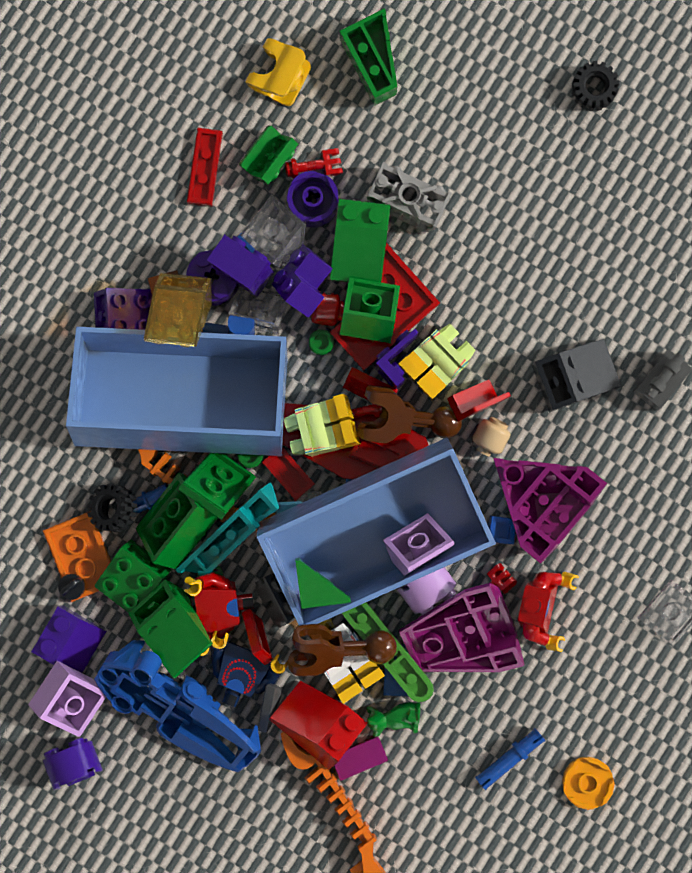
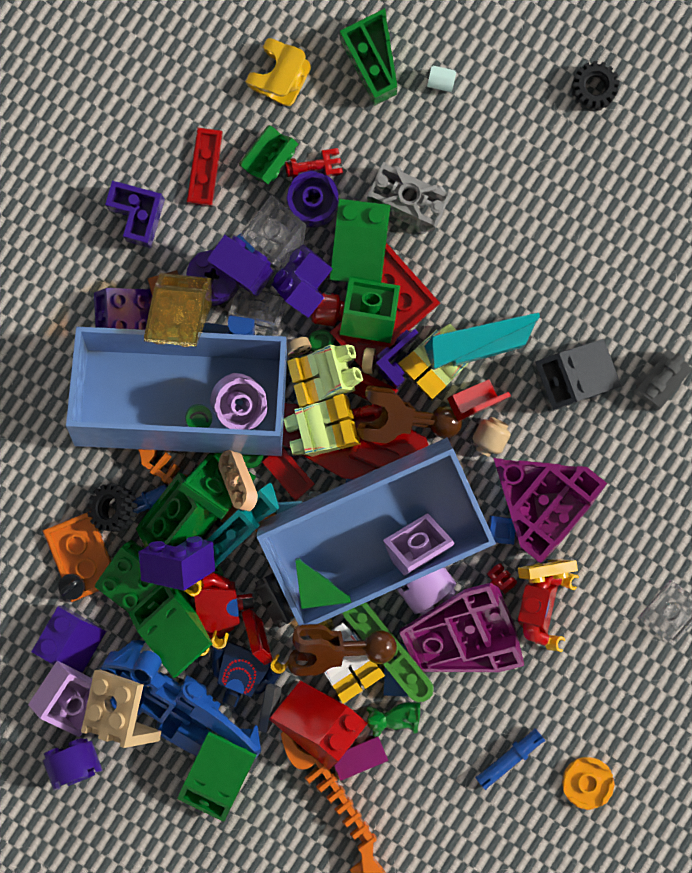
(121, 723): none -> tan bracket
(141, 206): none -> dark purple brick
(177, 565): none -> dark purple brick
(198, 416): none -> green tile
(216, 776): none -> green slope
(242, 492): none -> light nougat beam
(246, 389): none -> lavender brick
(298, 346): none -> tan tile
(324, 374): none -> yellowish green hips
(369, 360): none -> tan tile
(441, 78): none -> light aqua brick
(480, 341): none -> teal wedge
(557, 567): none -> yellow wing

